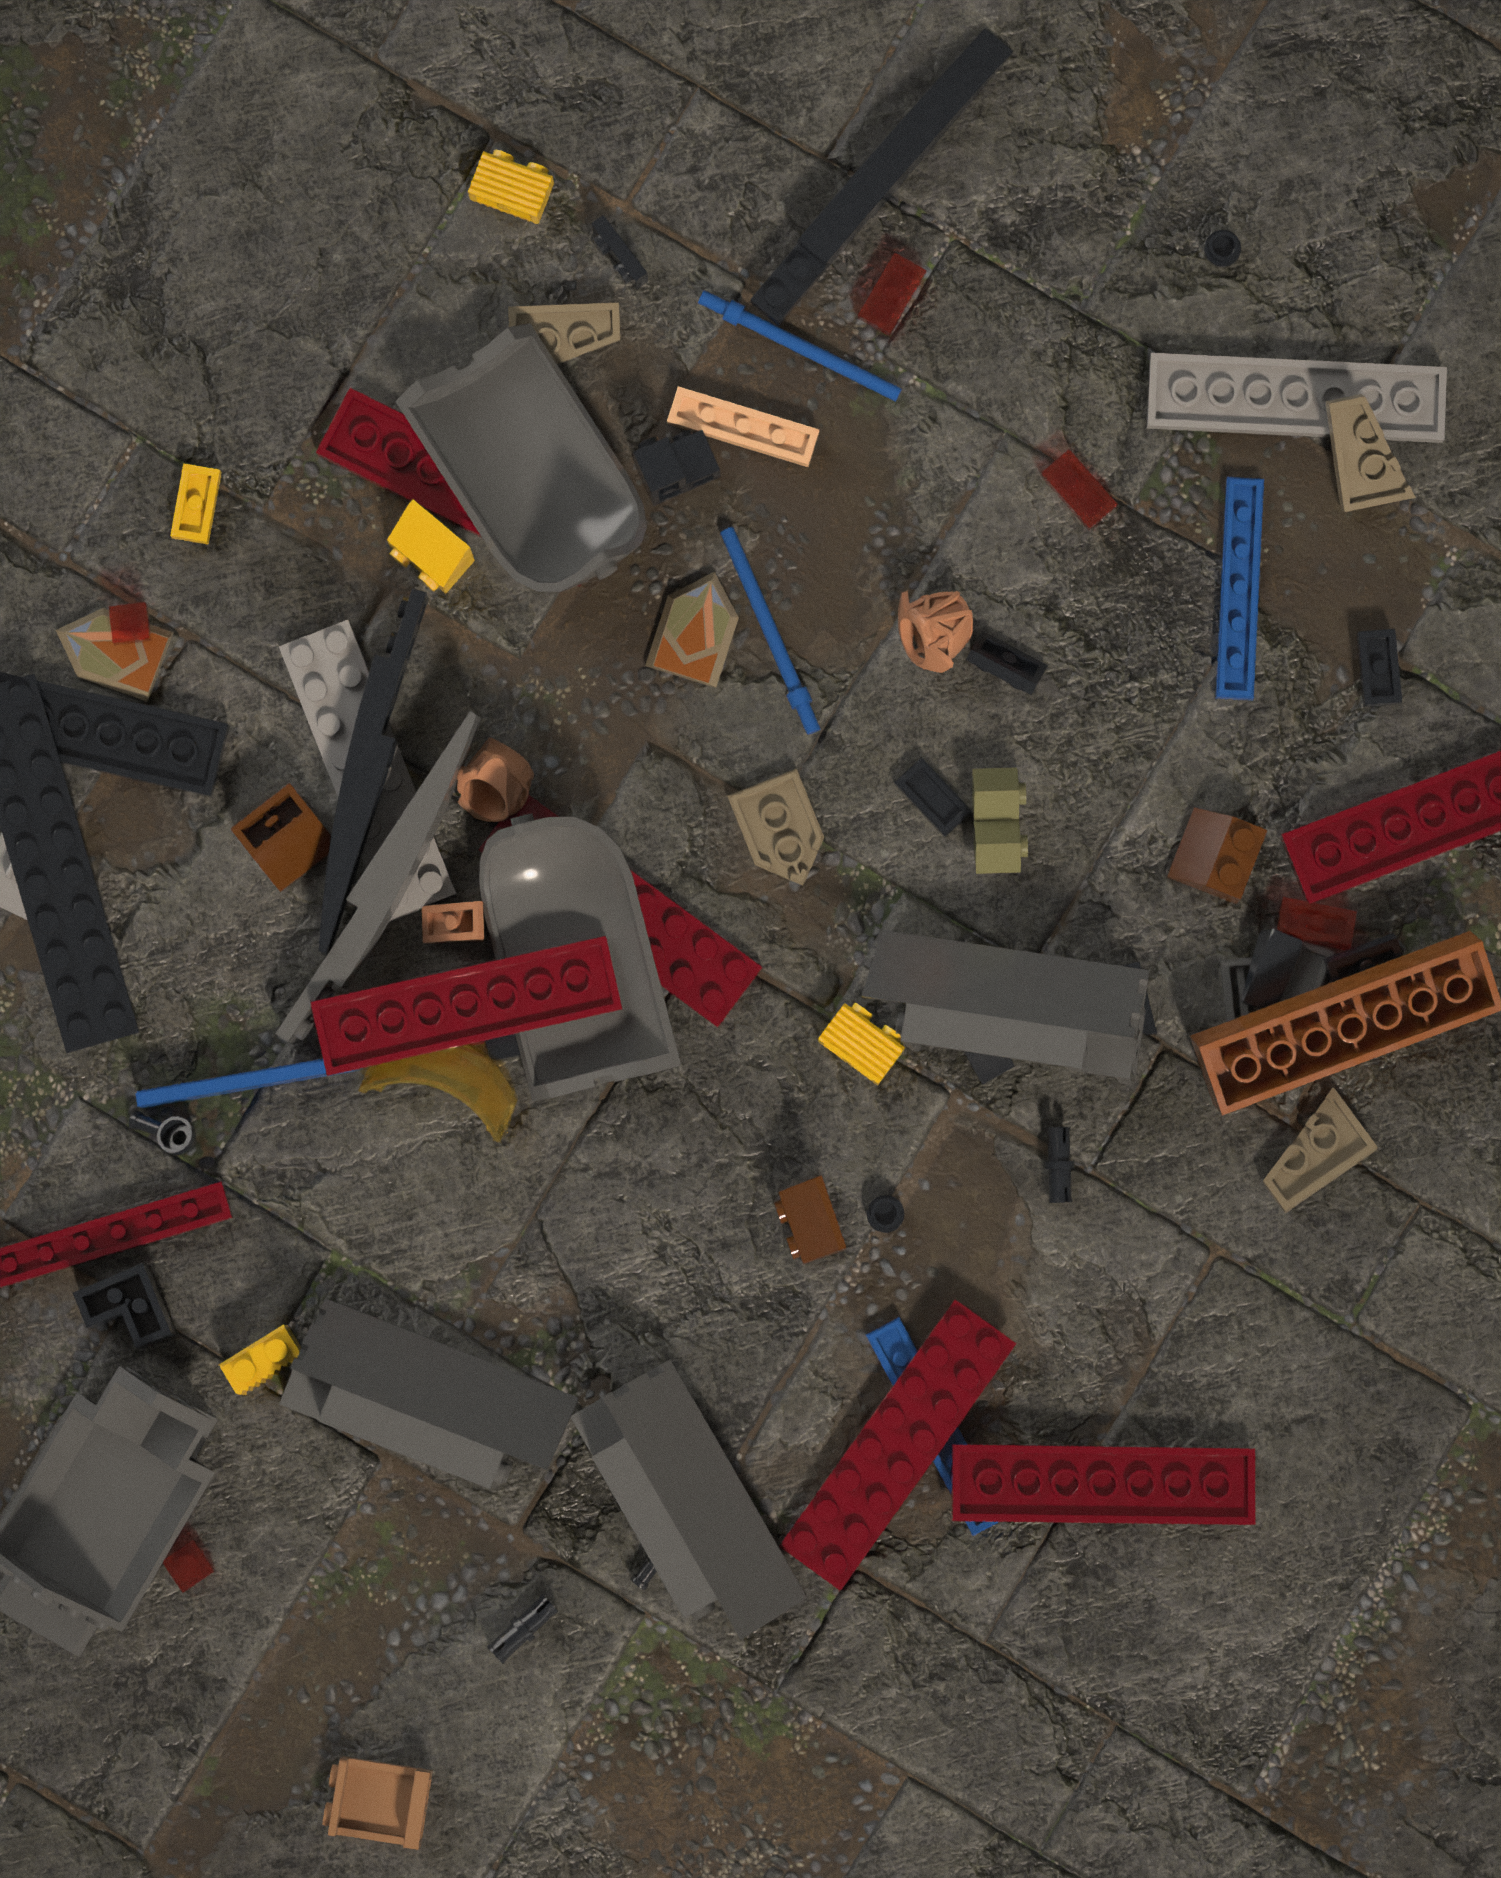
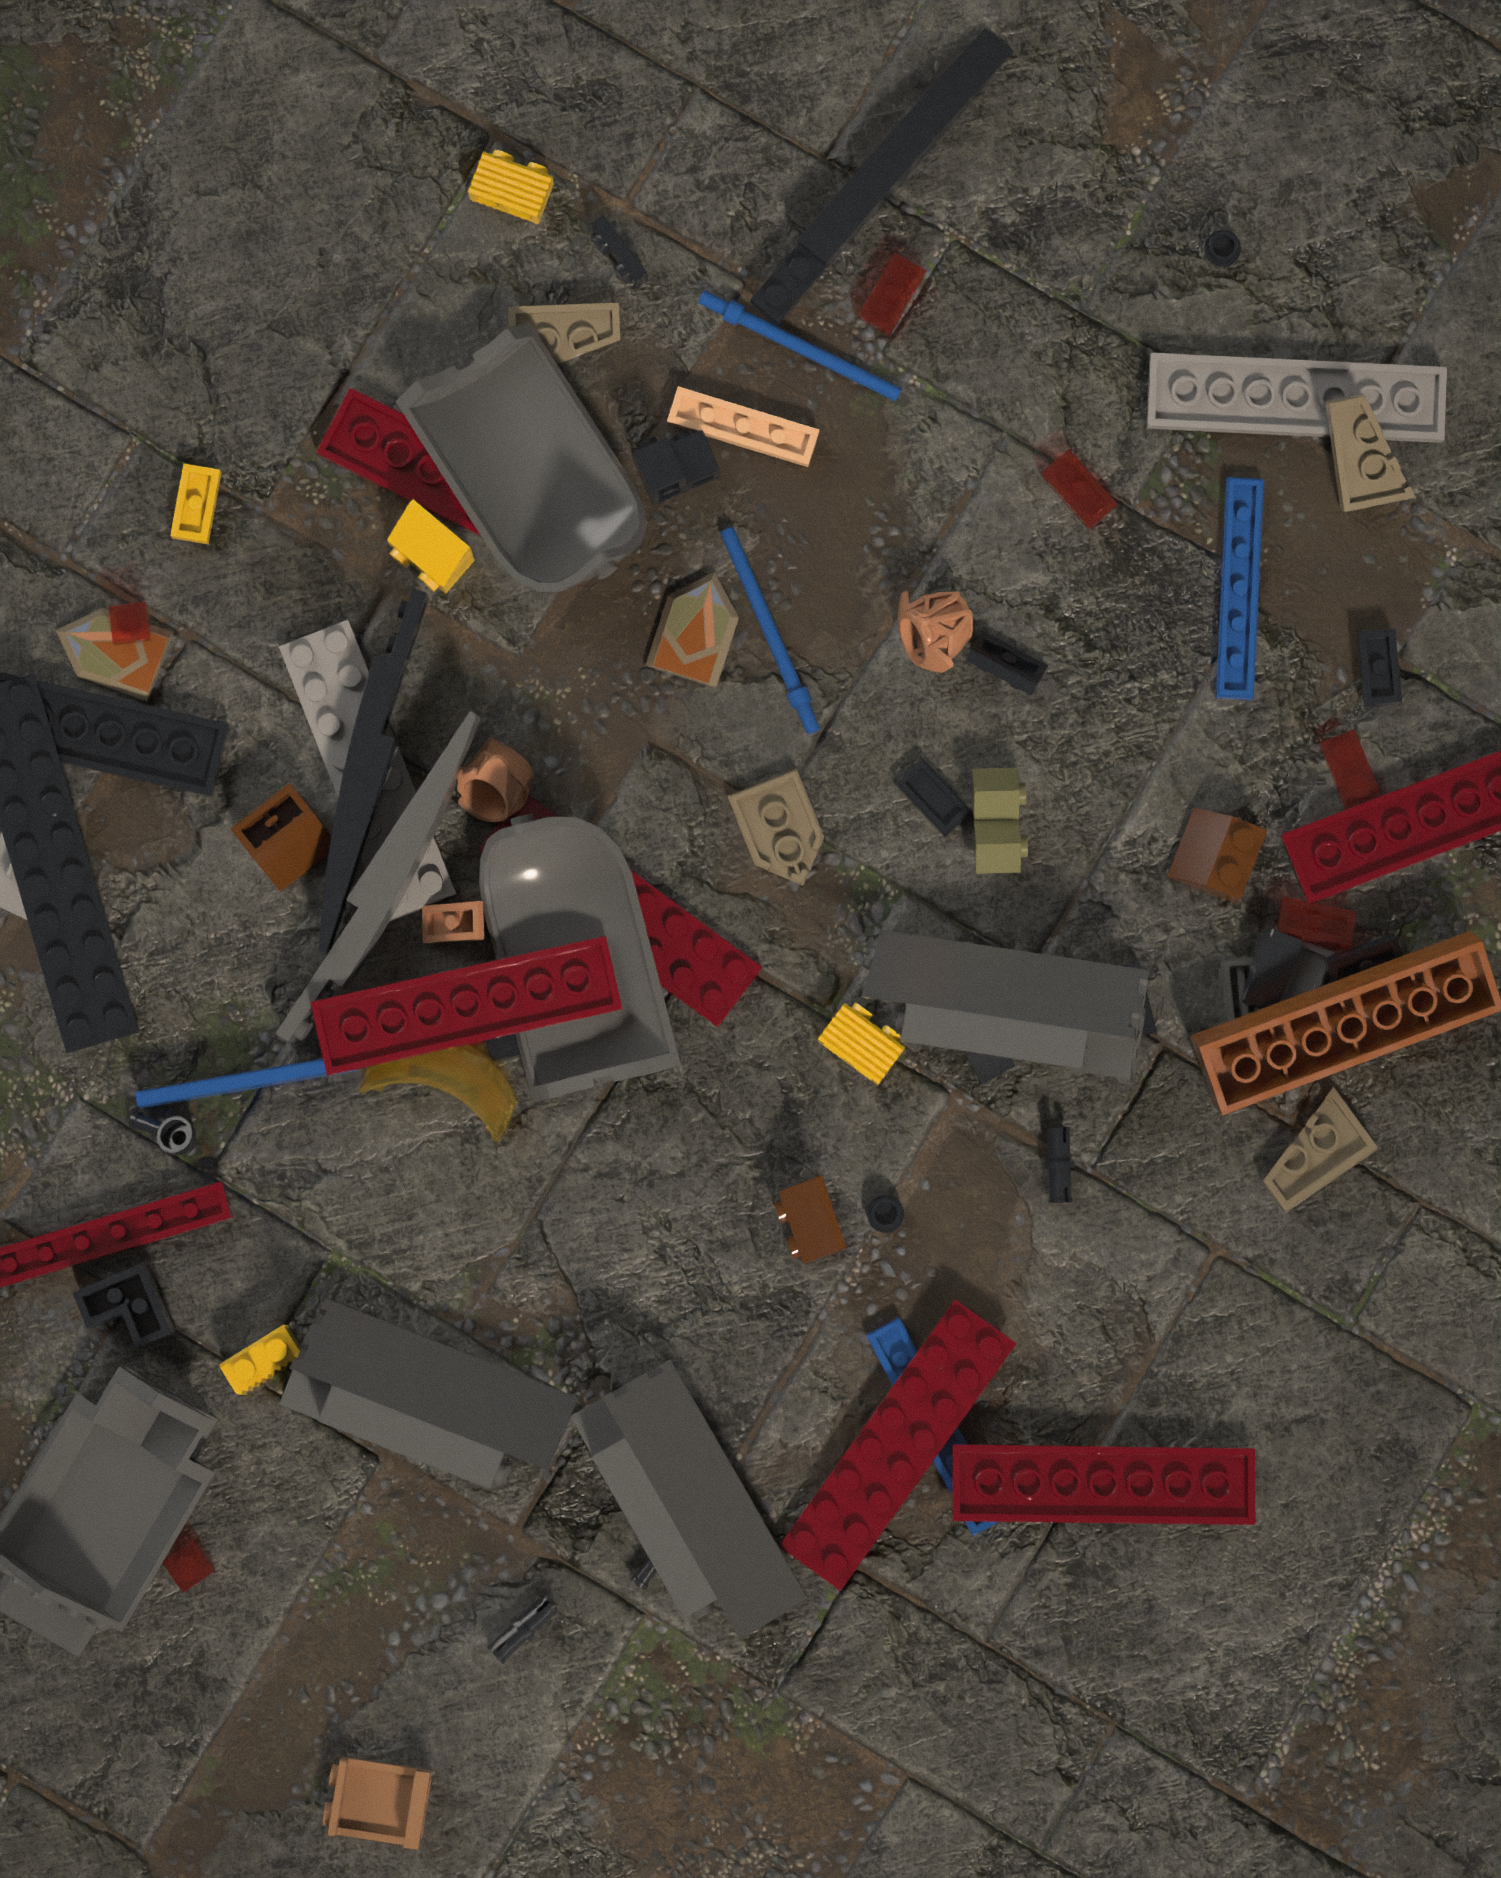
(1349, 769): none -> clear red plate

